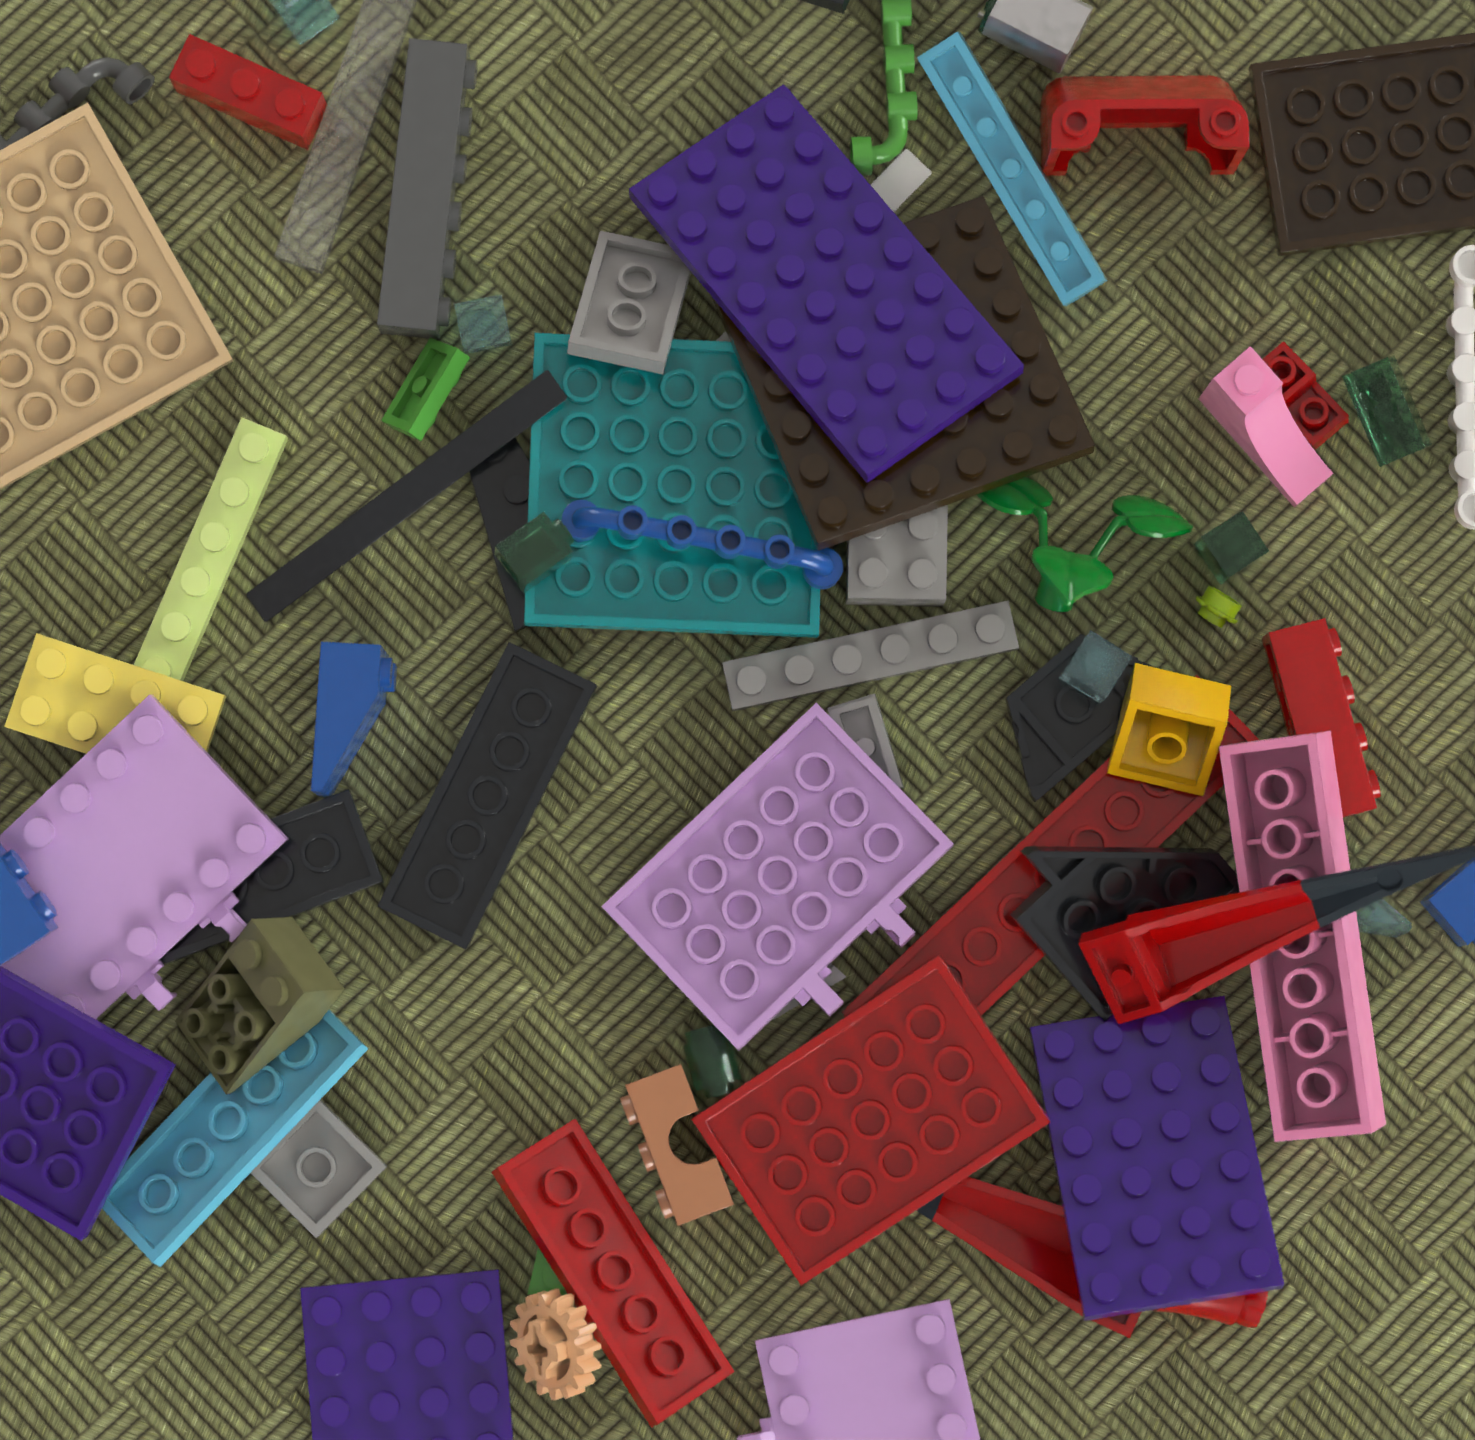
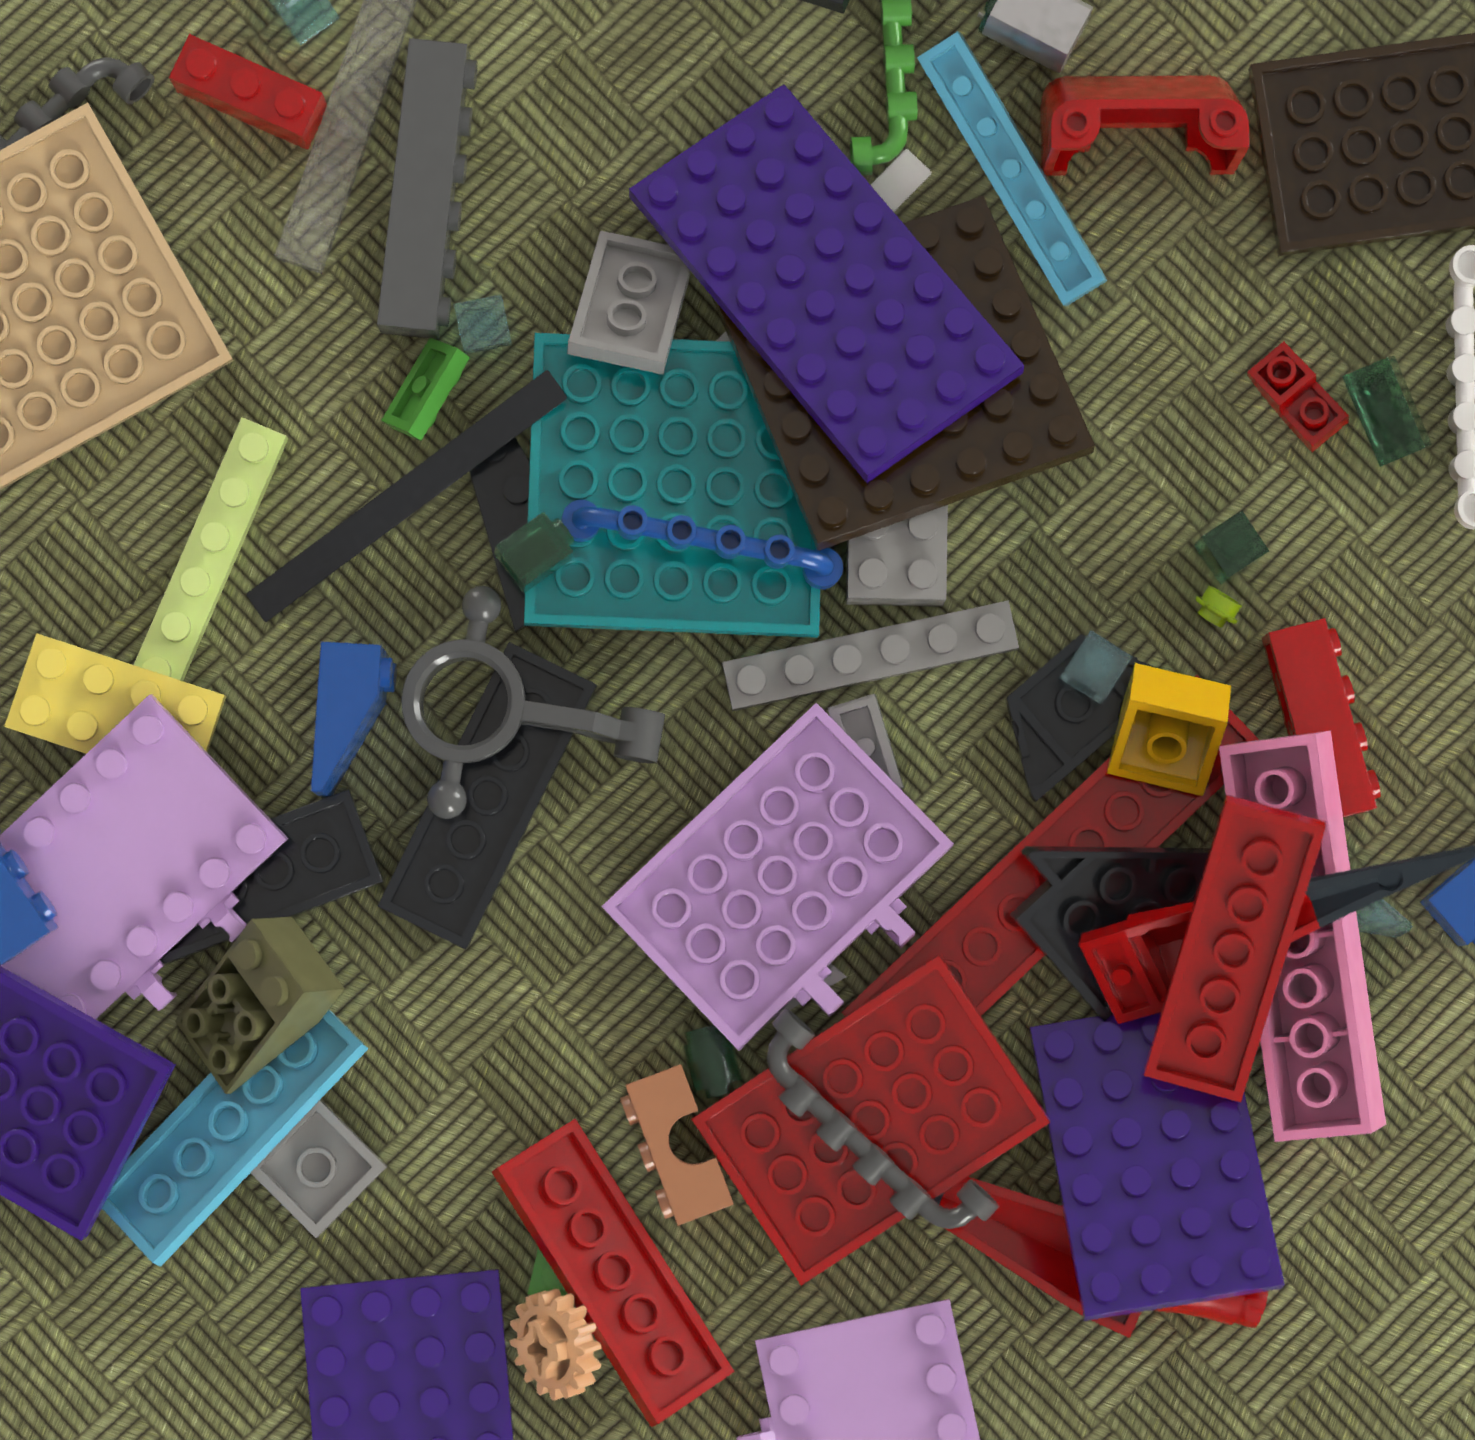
(635, 734): none -> dark grey piece
(872, 1161): none -> dark grey bar
(1072, 575): green plant -> none
(1234, 948): none -> red plate
(1252, 410): bright pink arch -> none

